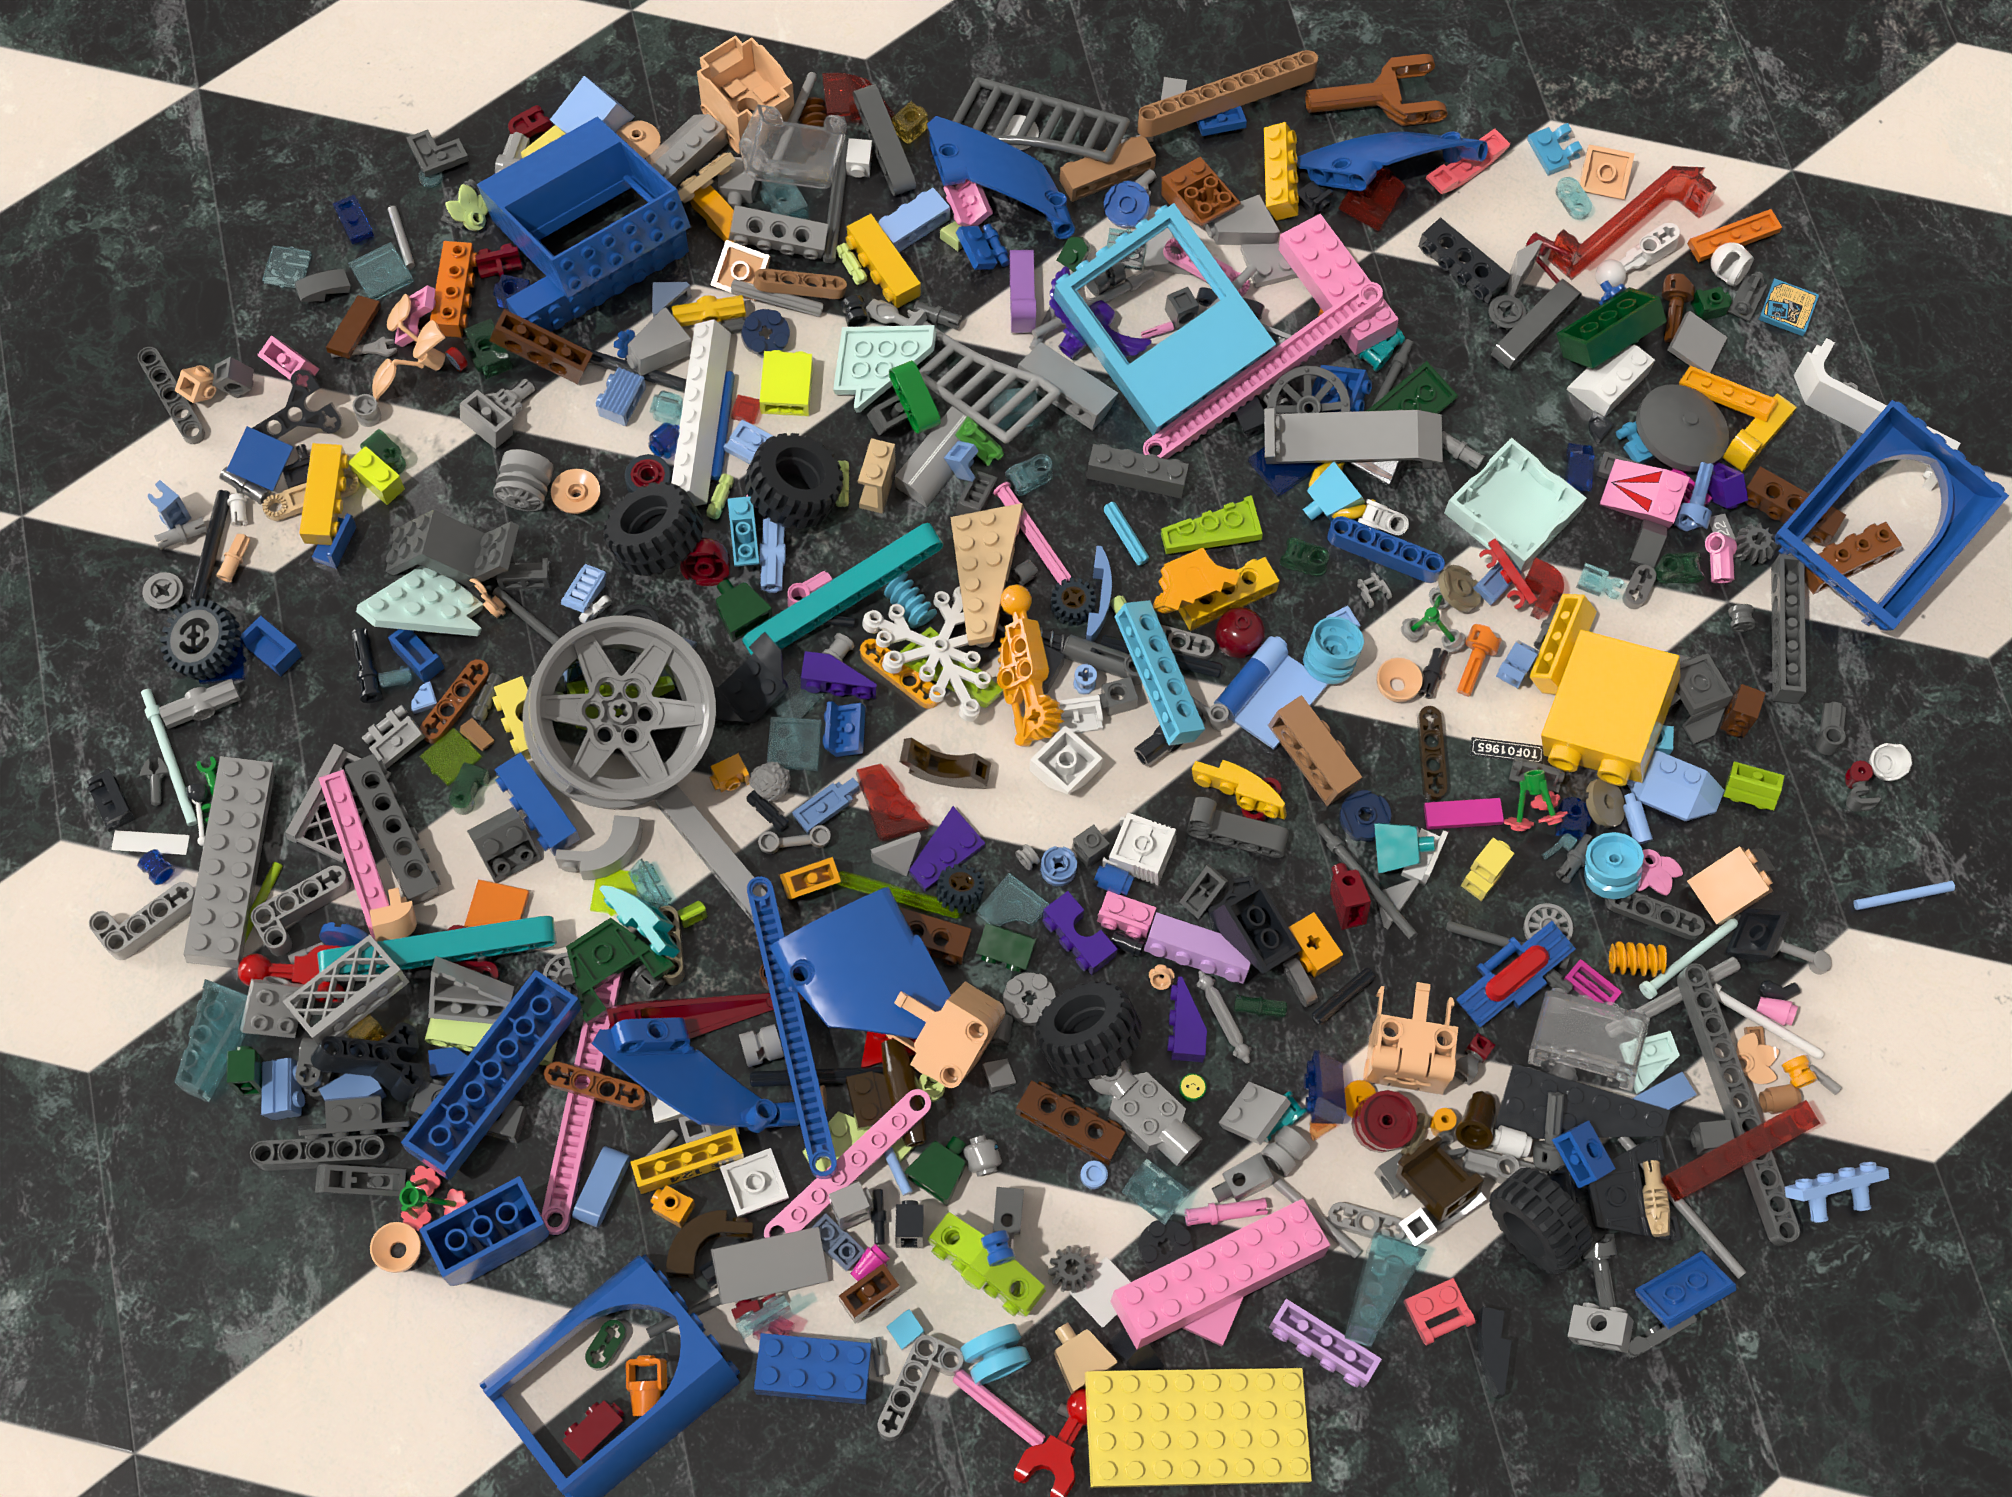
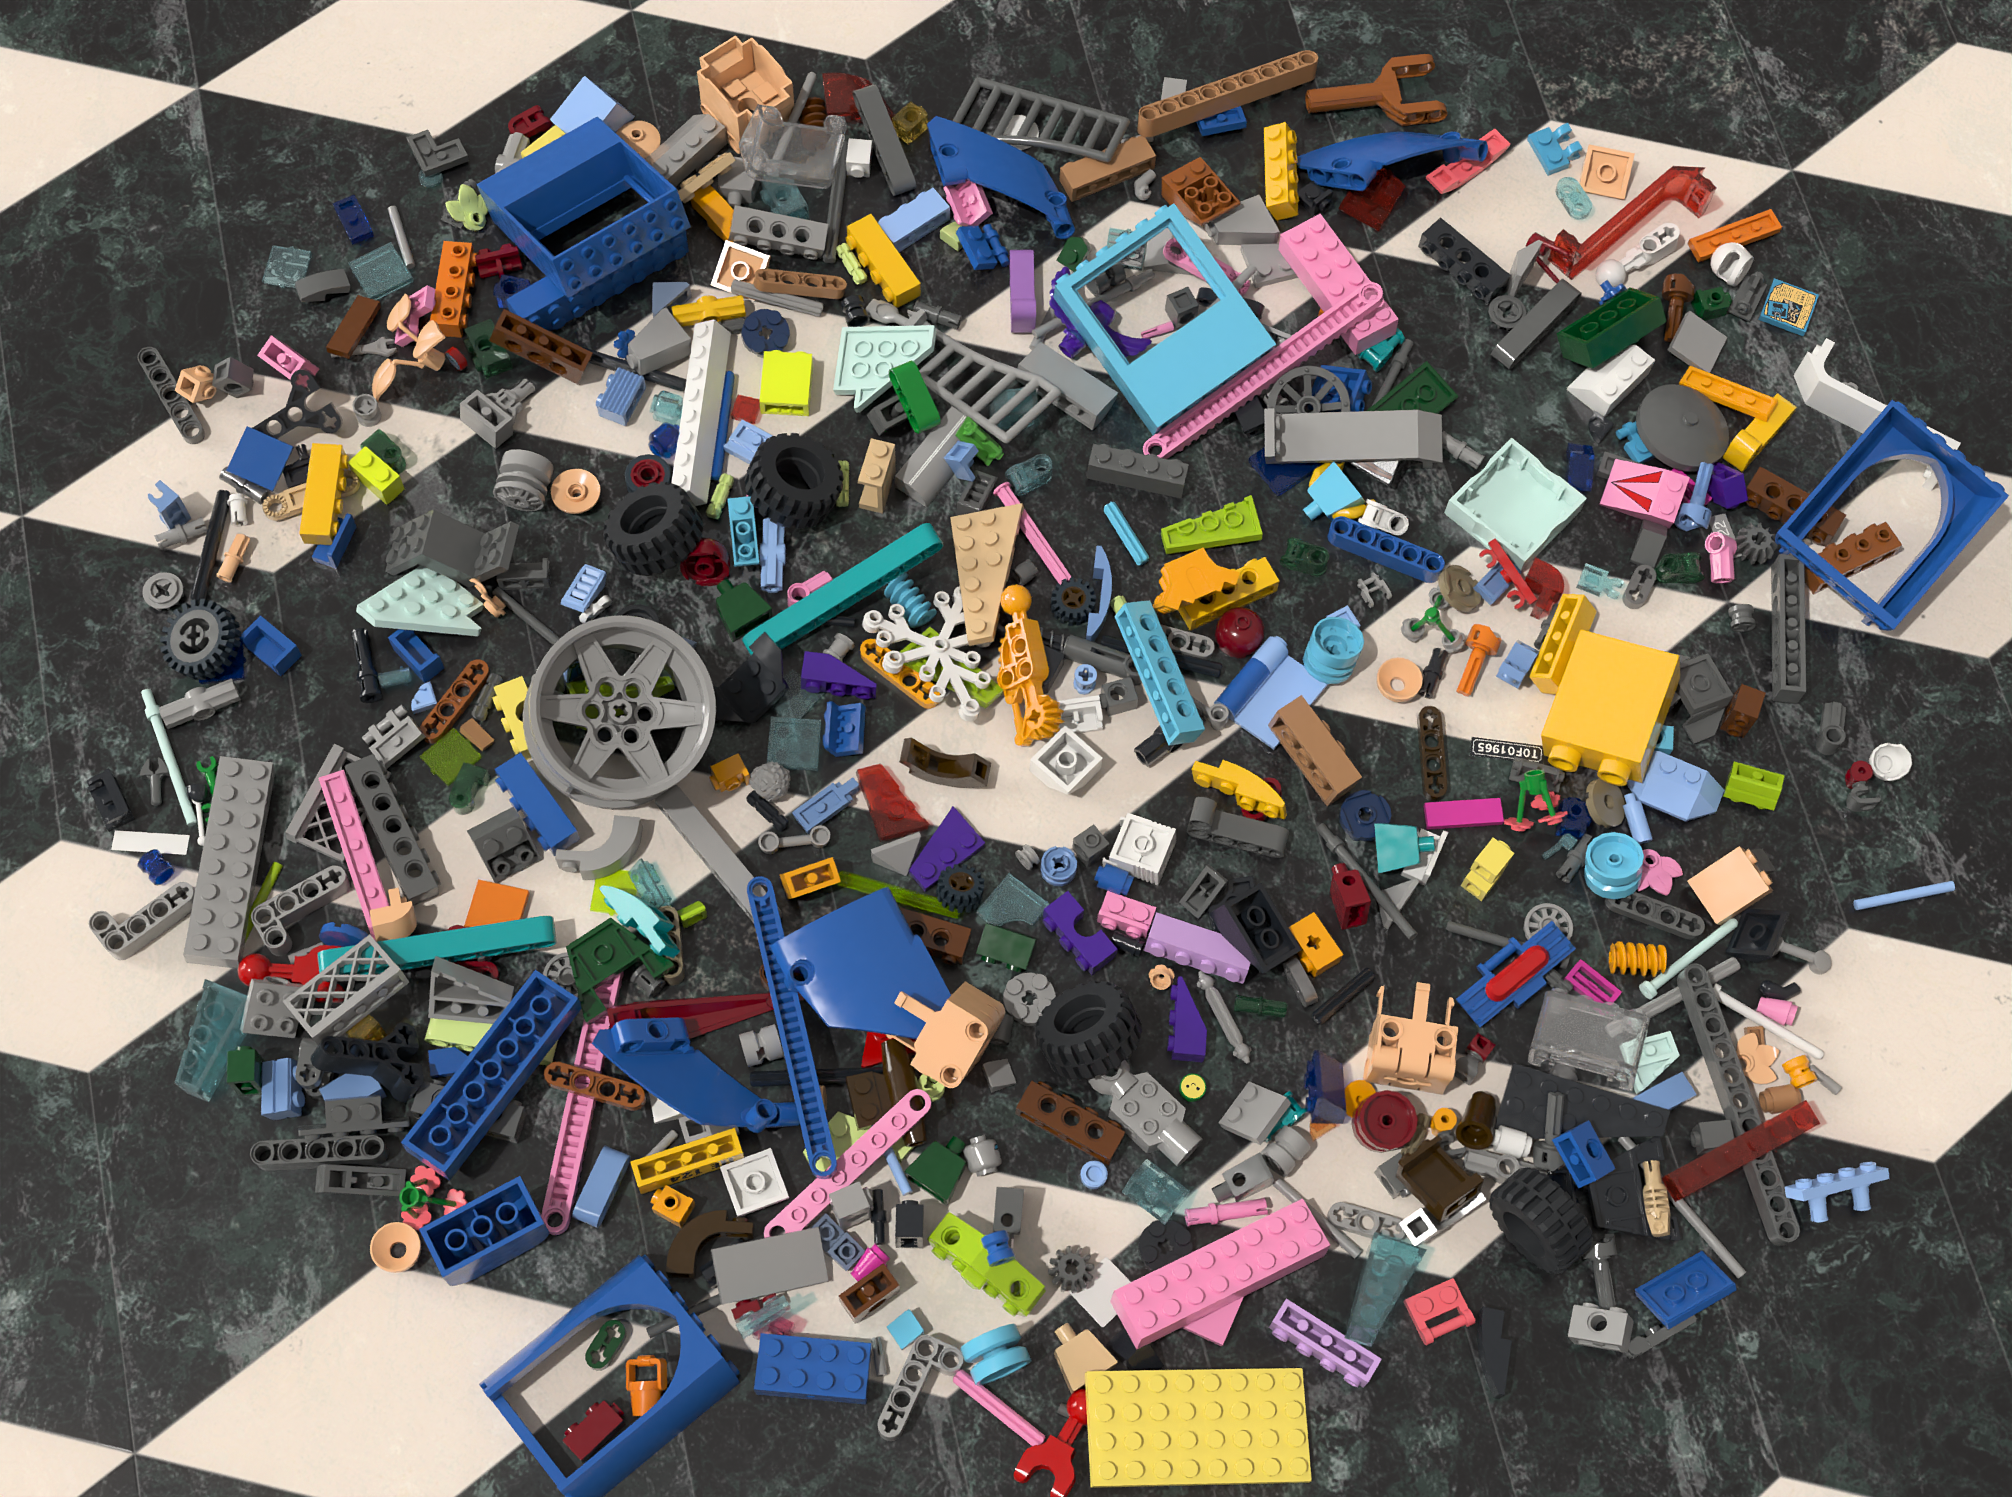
(1127, 204): blue tile -> none

